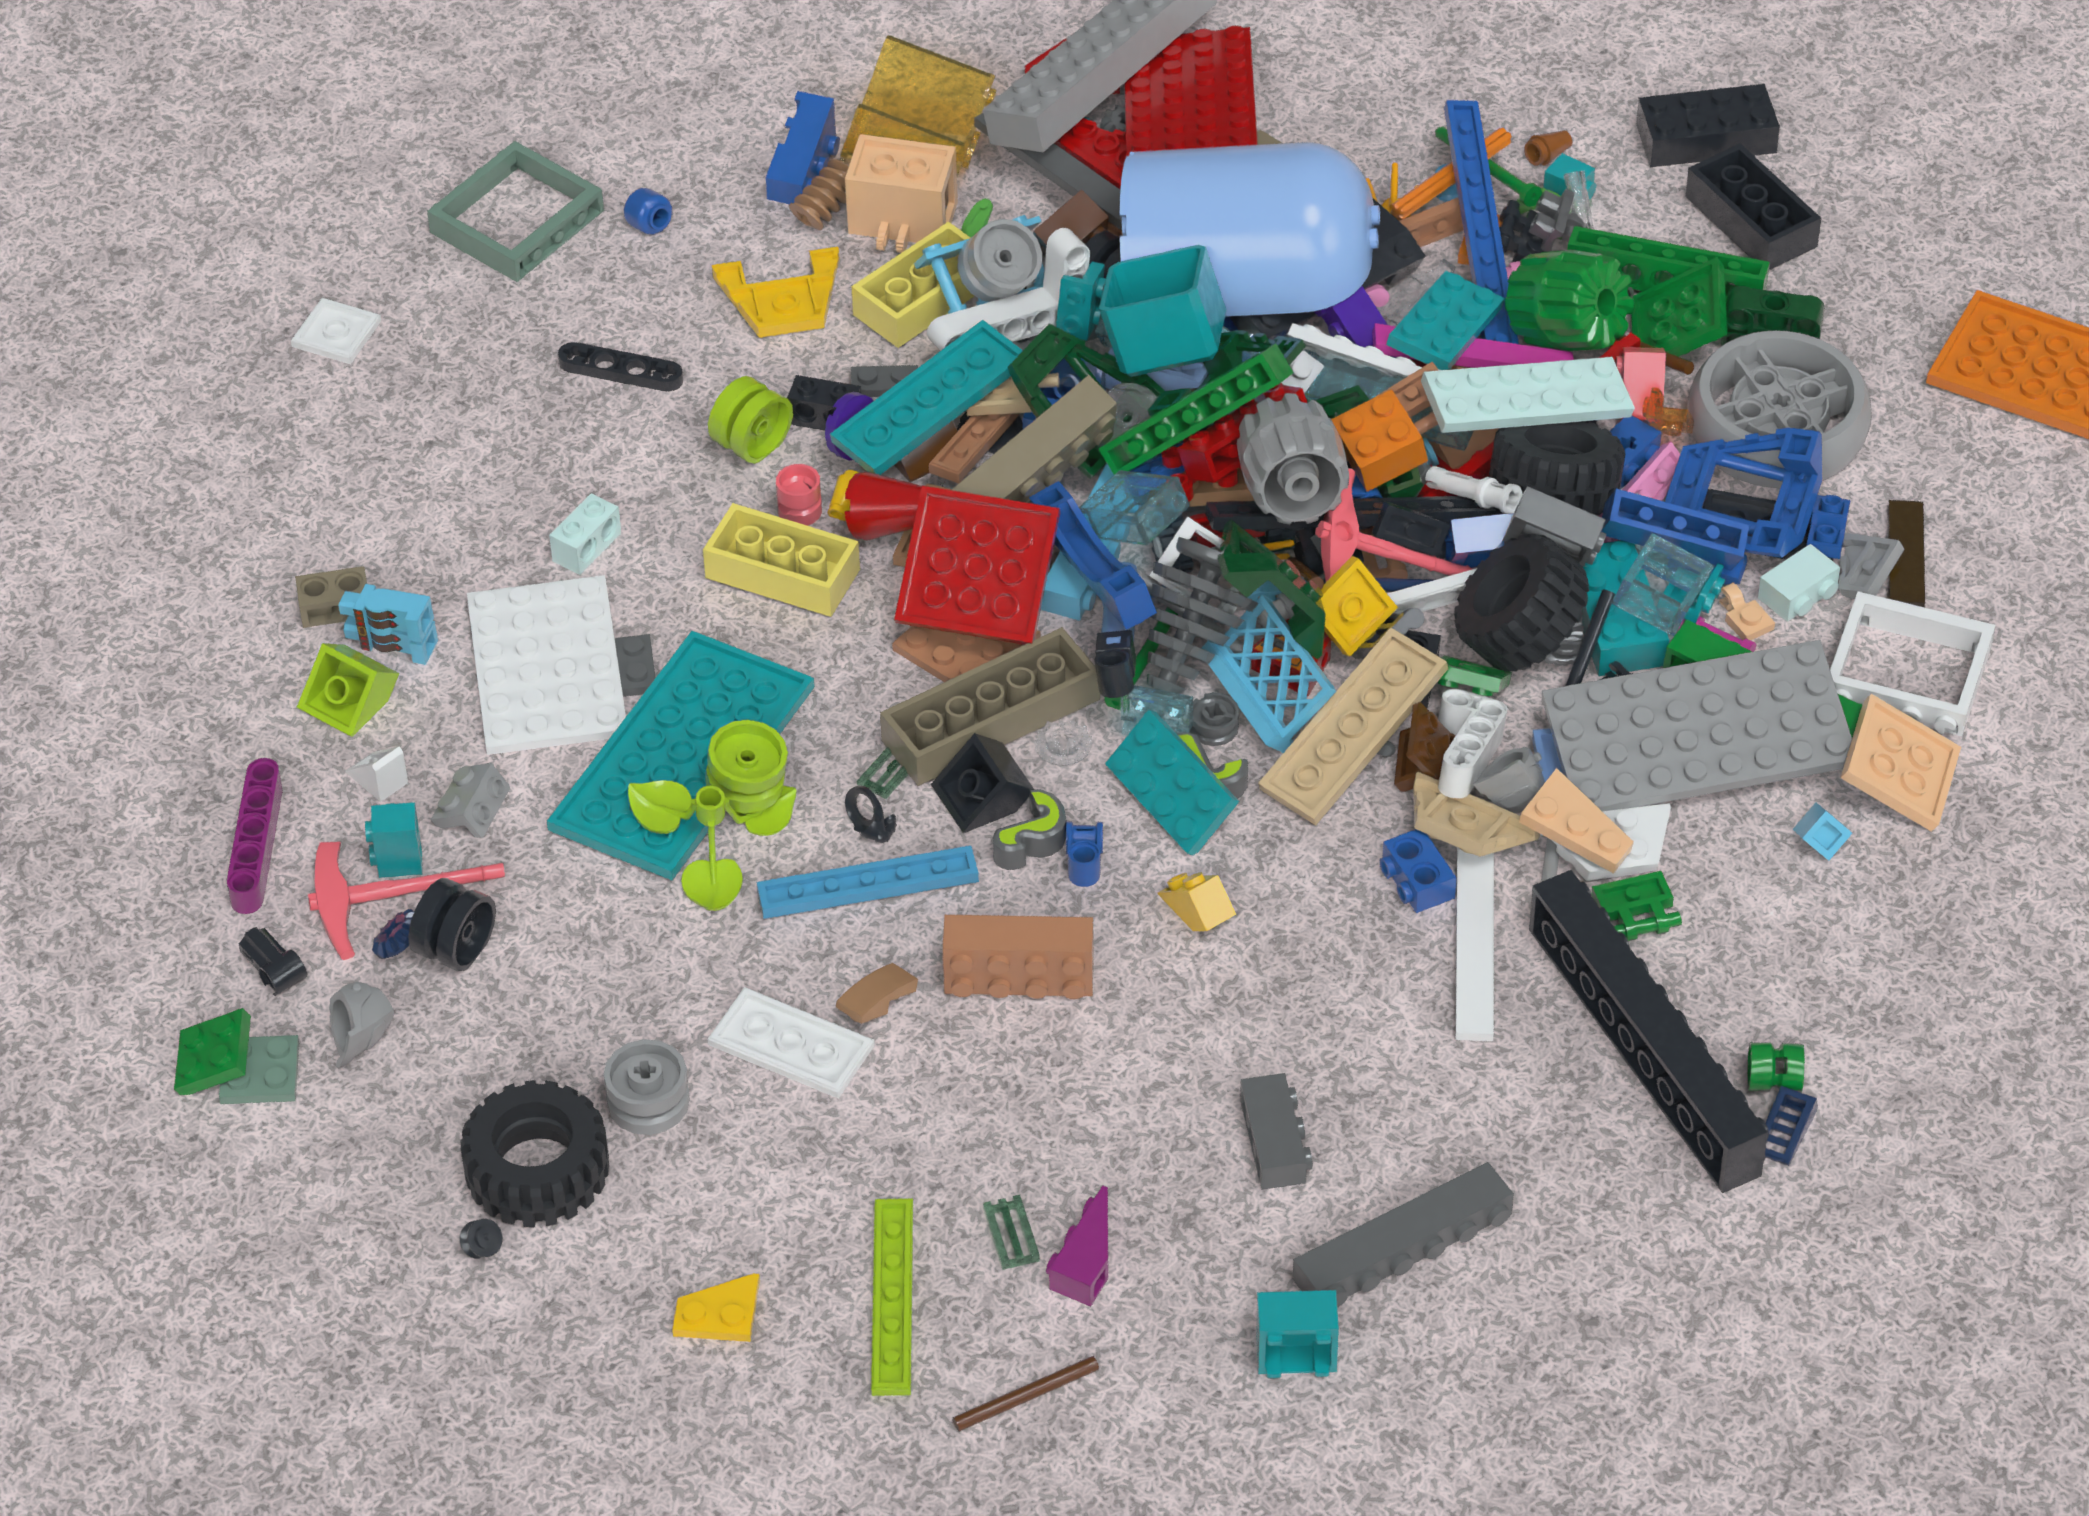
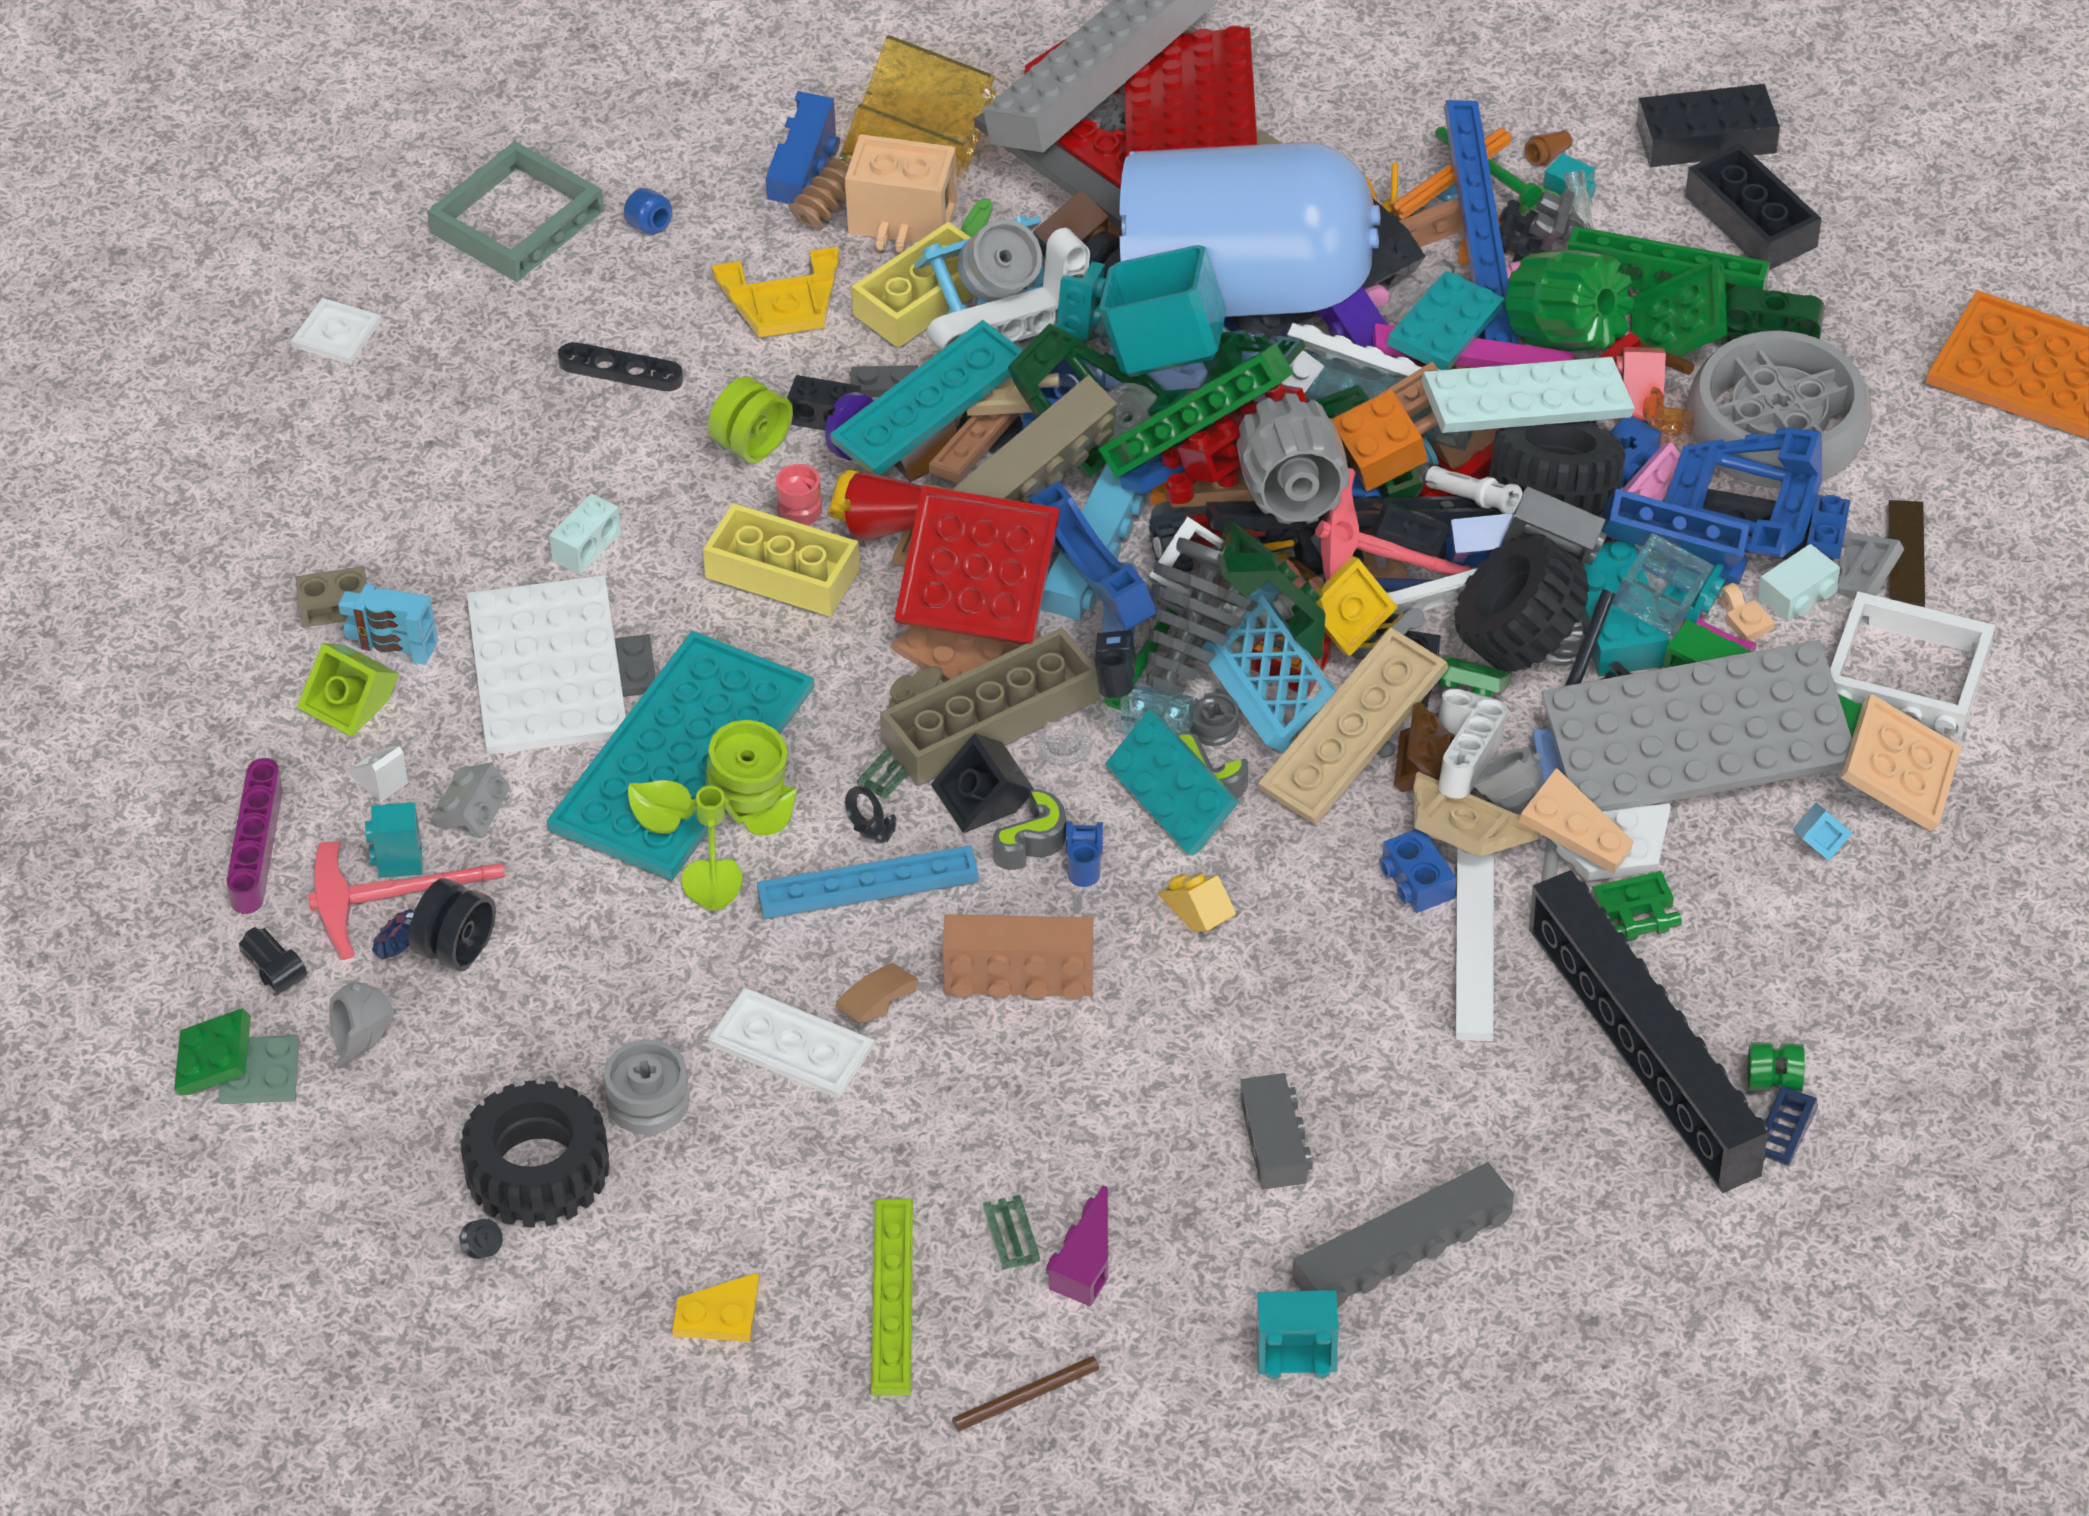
(910, 686): none -> dark tan plate
(1161, 503): clear light blue window -> none

